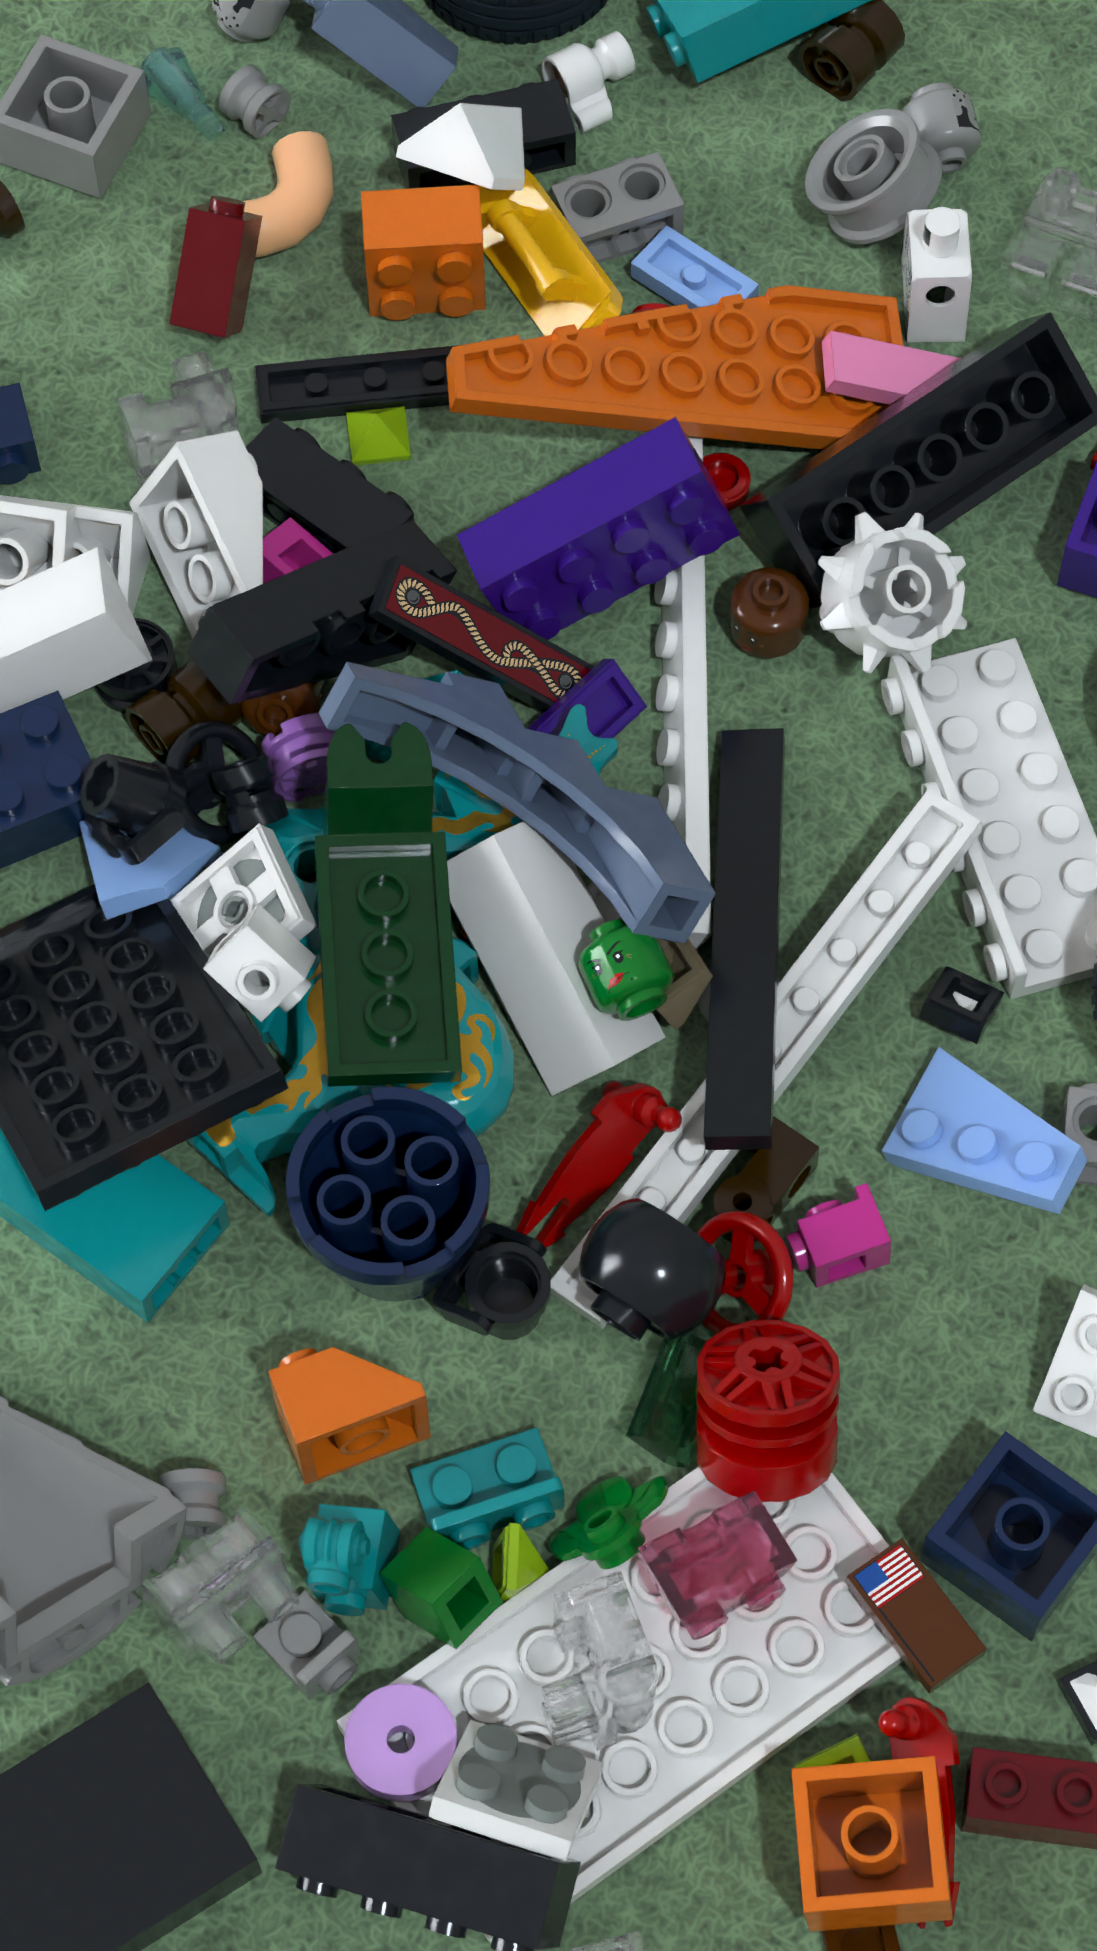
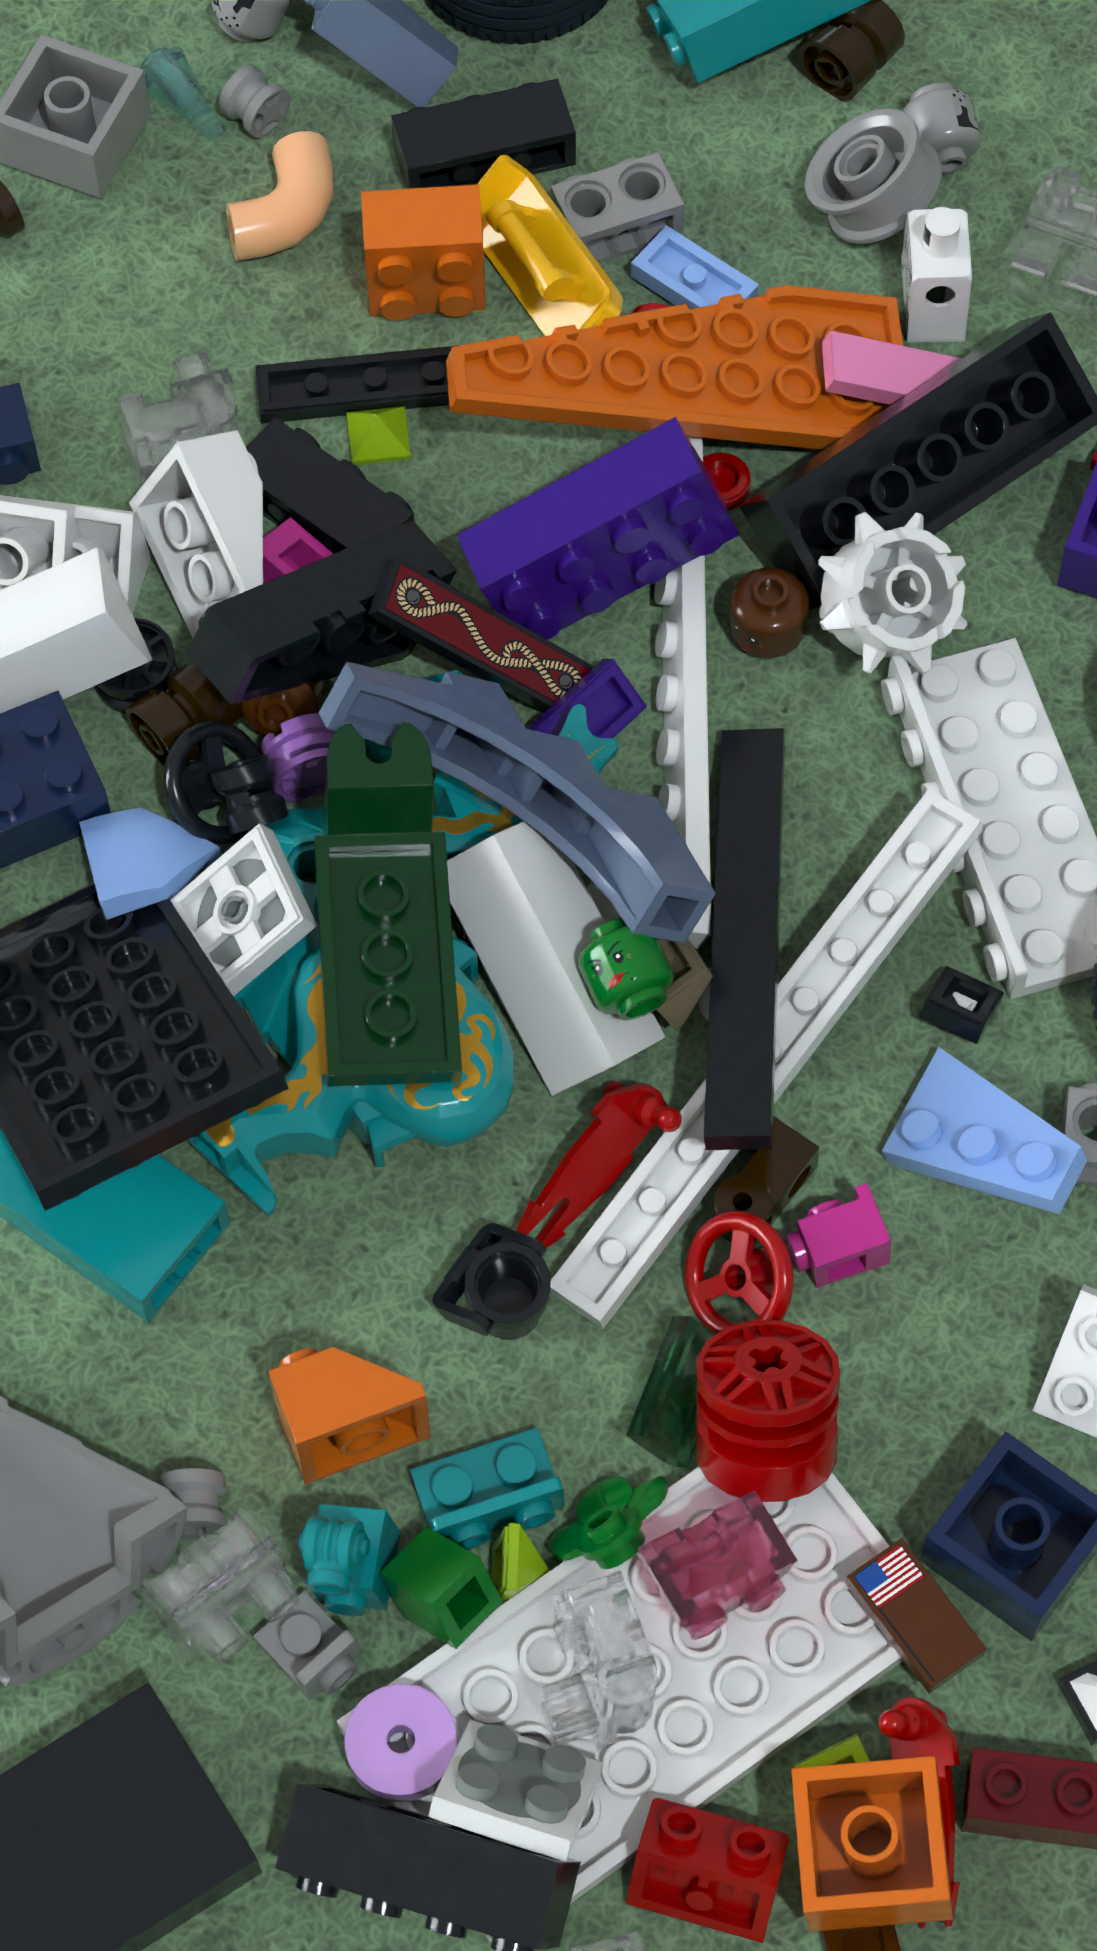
(136, 798): black piece -> none
(216, 267): dark red brick -> none
(262, 964): white brick -> none
(388, 1191): dark blue cone -> none
(472, 144): white slope -> none
(583, 73): white piece -> none
(650, 1272): black wheel -> none
(707, 1869): none -> red bracket

